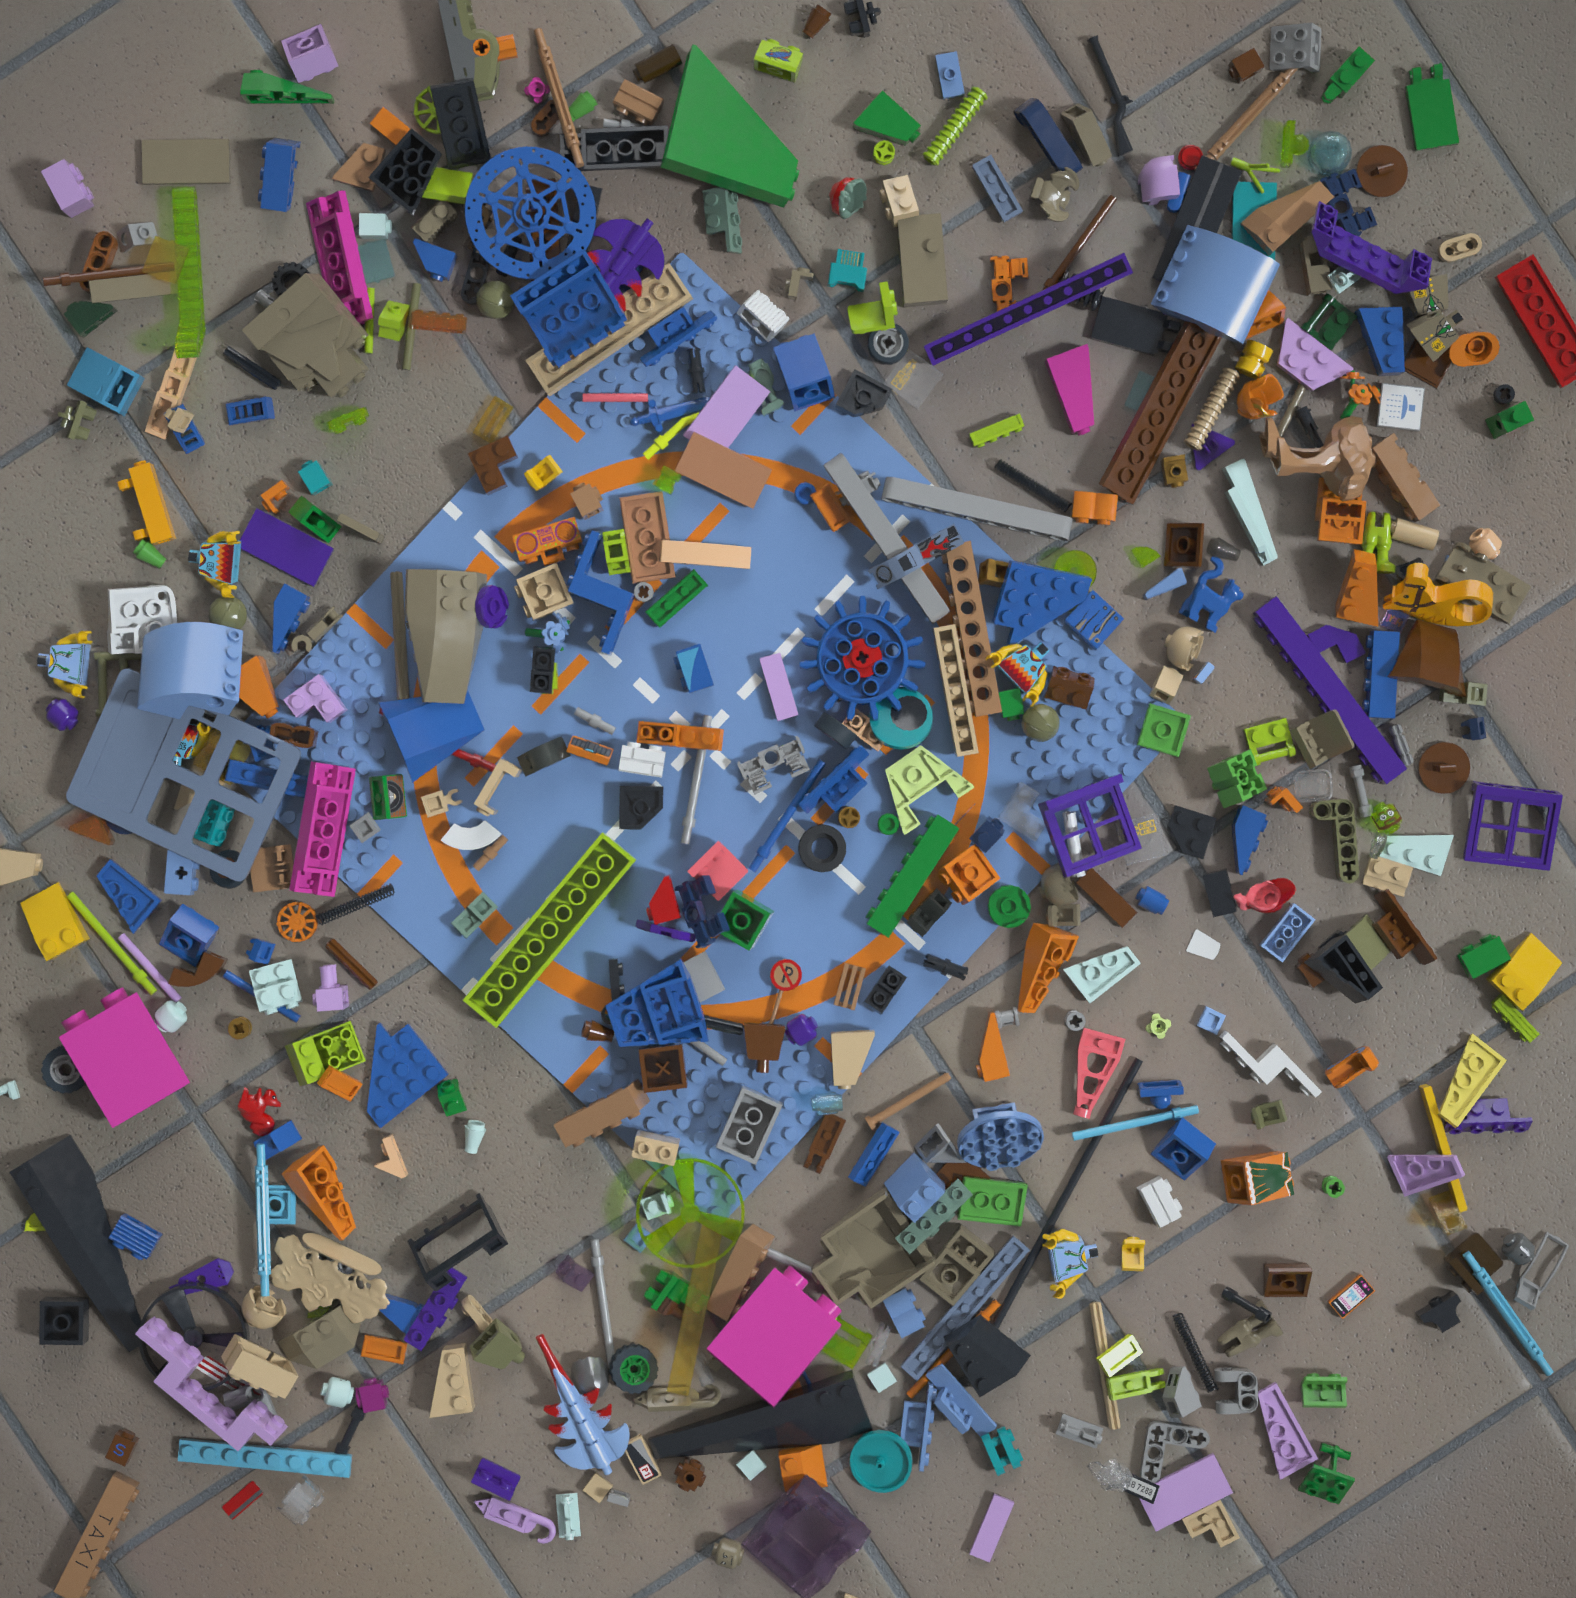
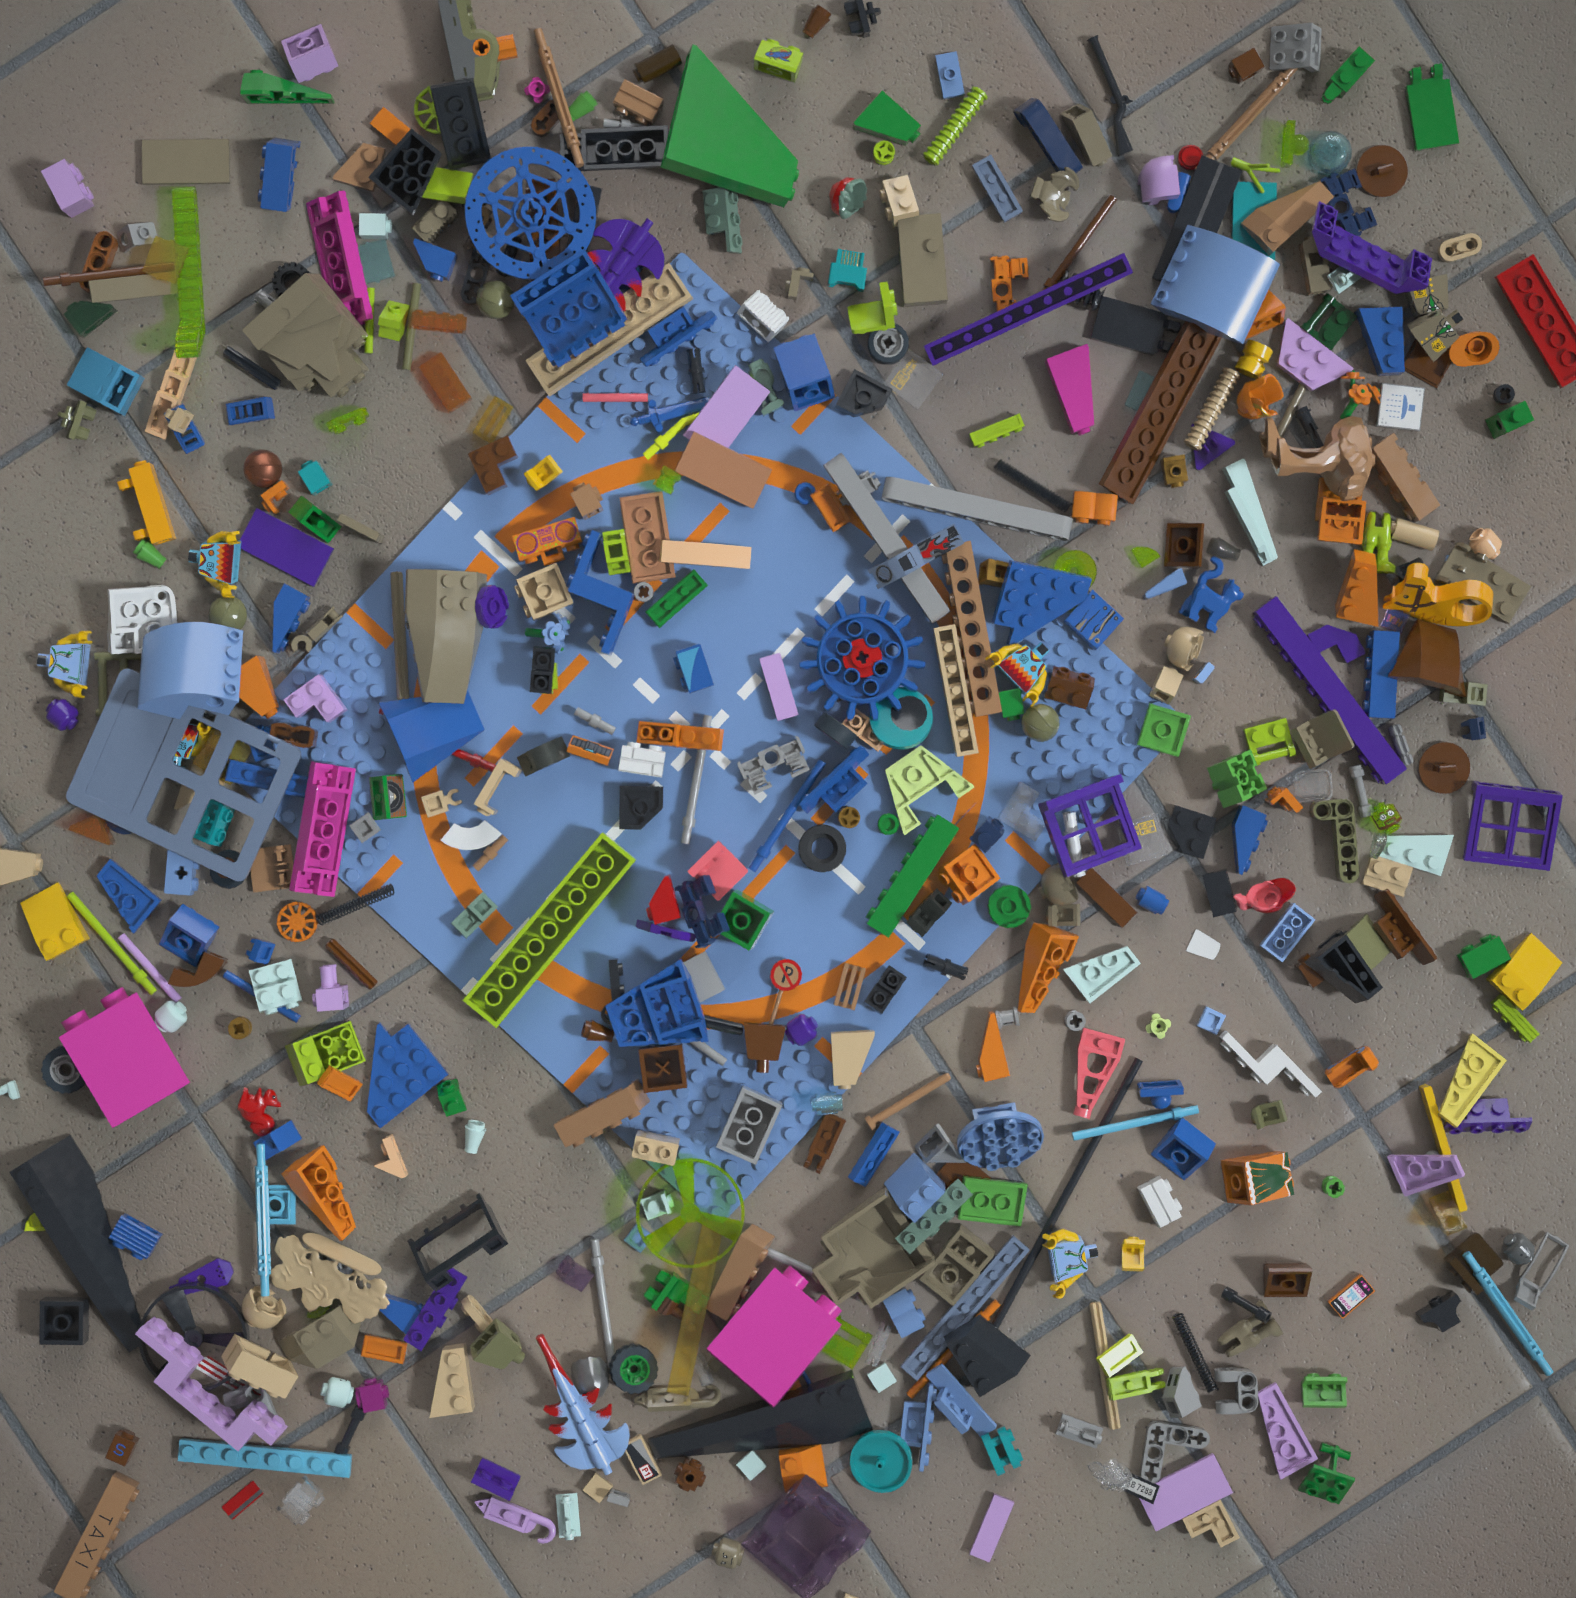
(262, 468): none -> copper piece
(445, 382): none -> clear orange piece

